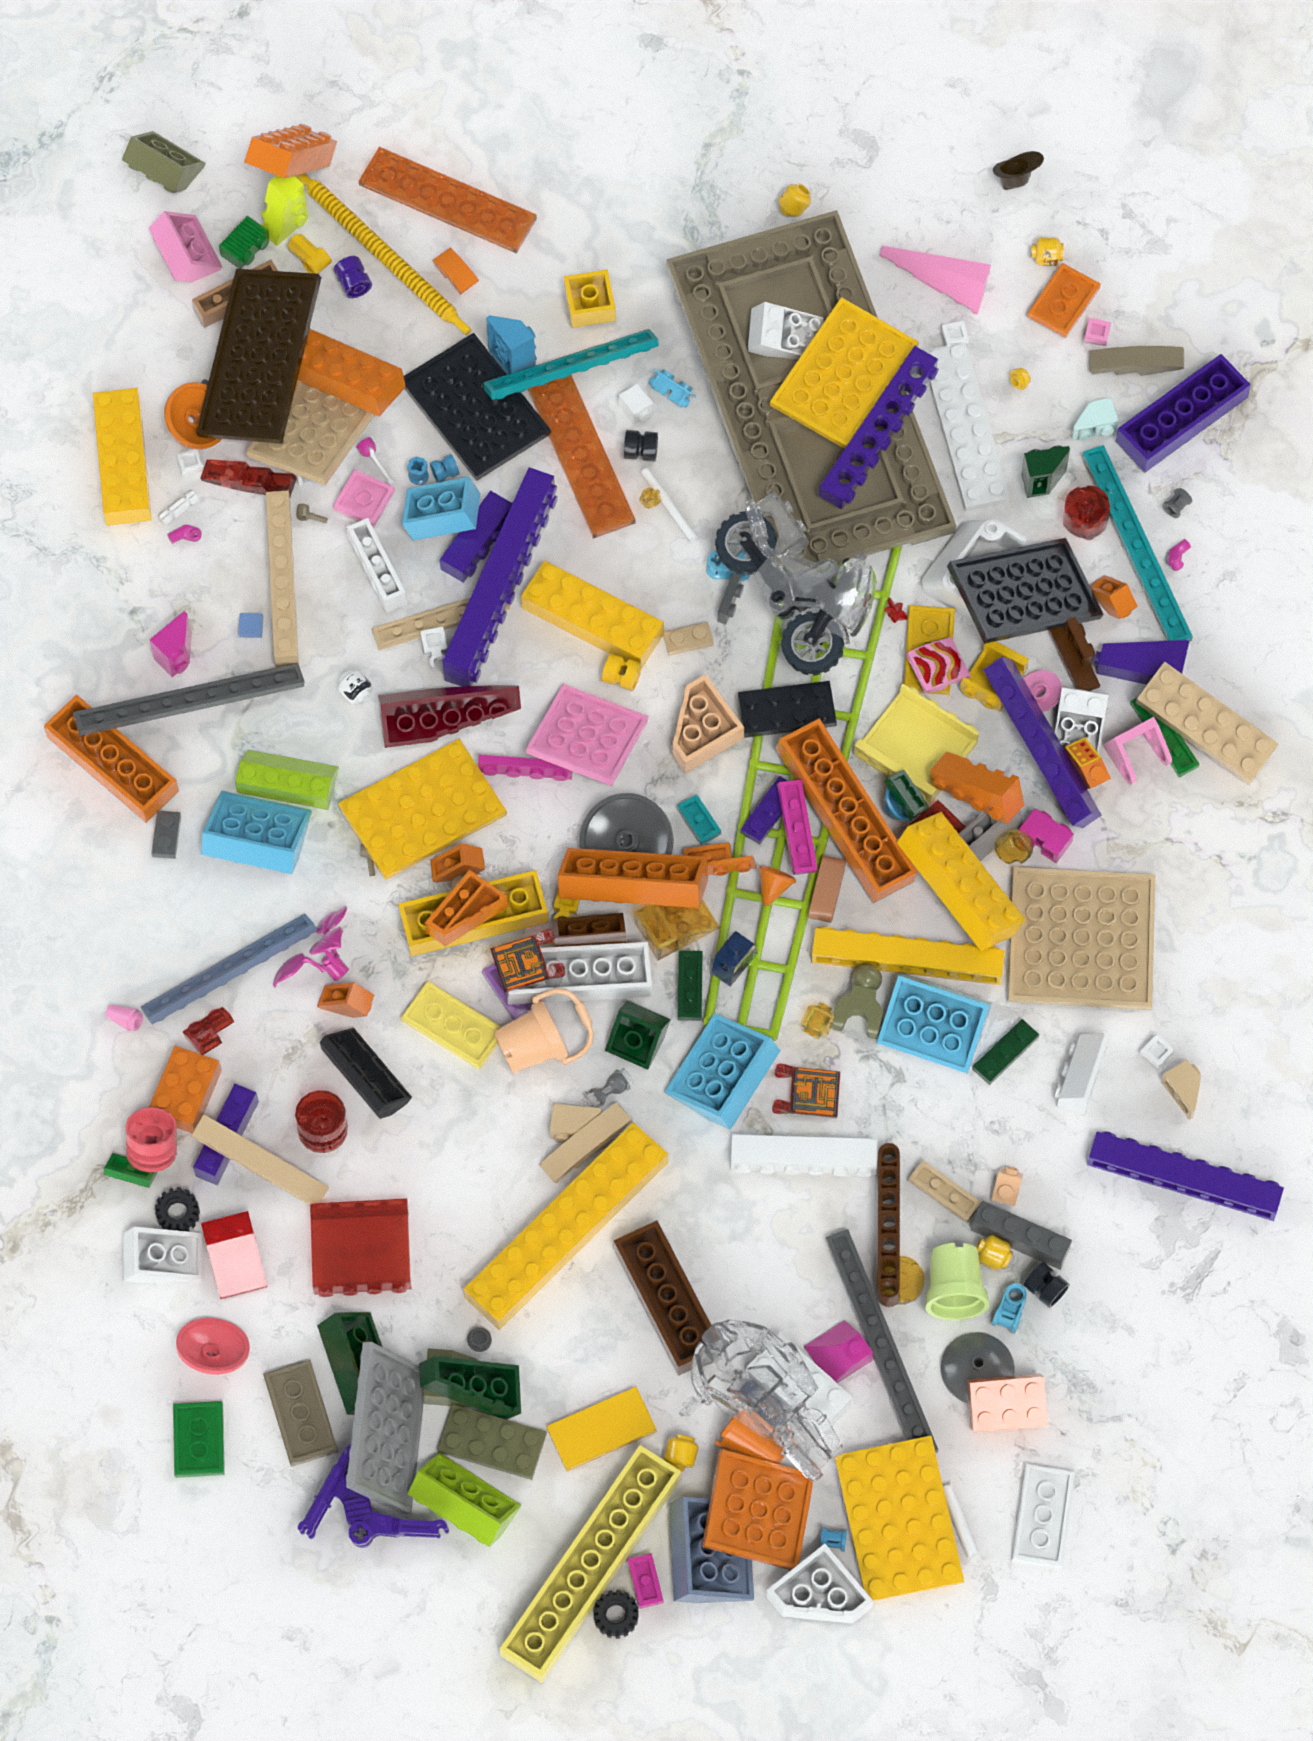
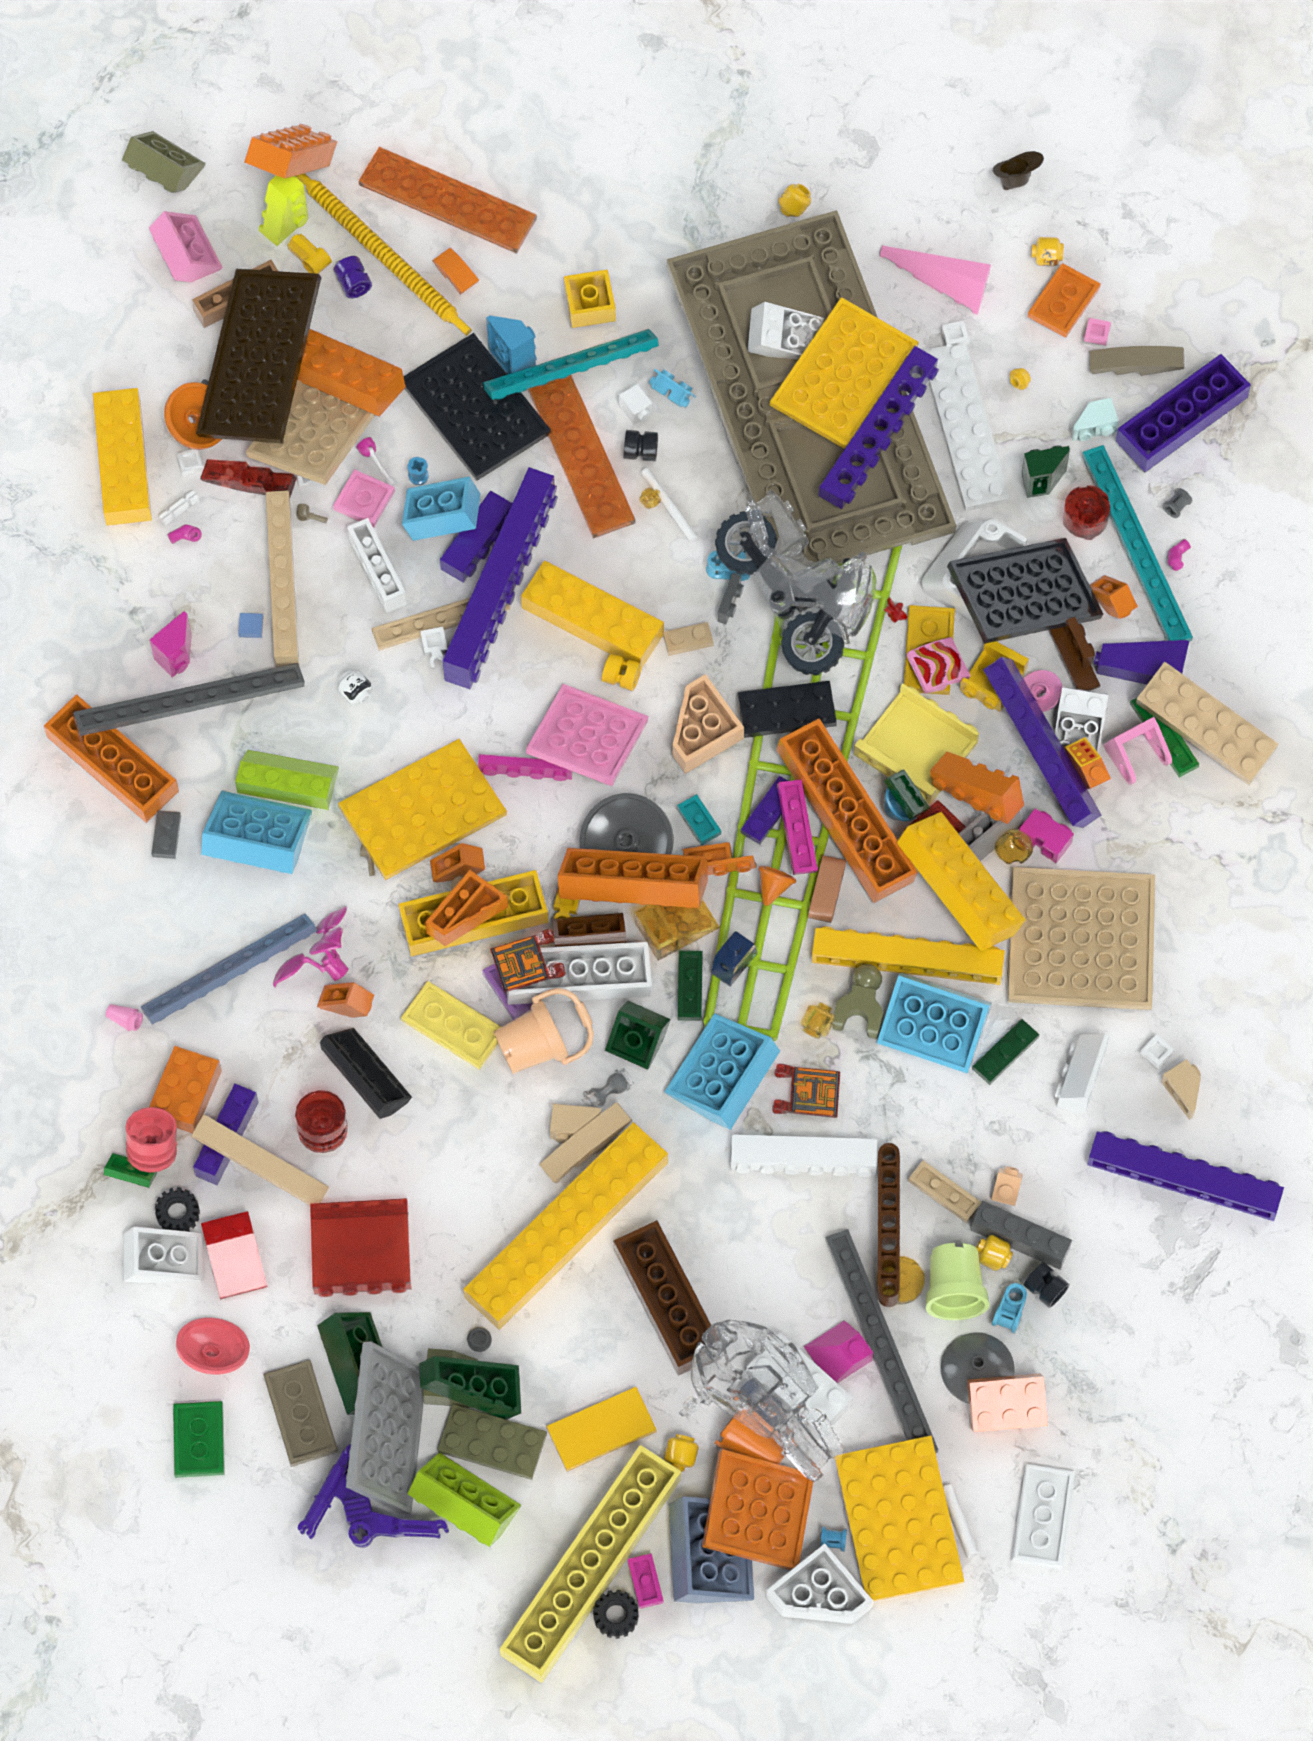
(203, 1033): clear red plate -> none
(244, 243): green brick -> none
(435, 712): dark red wedge -> none
(444, 468): dark azure wheel -> none

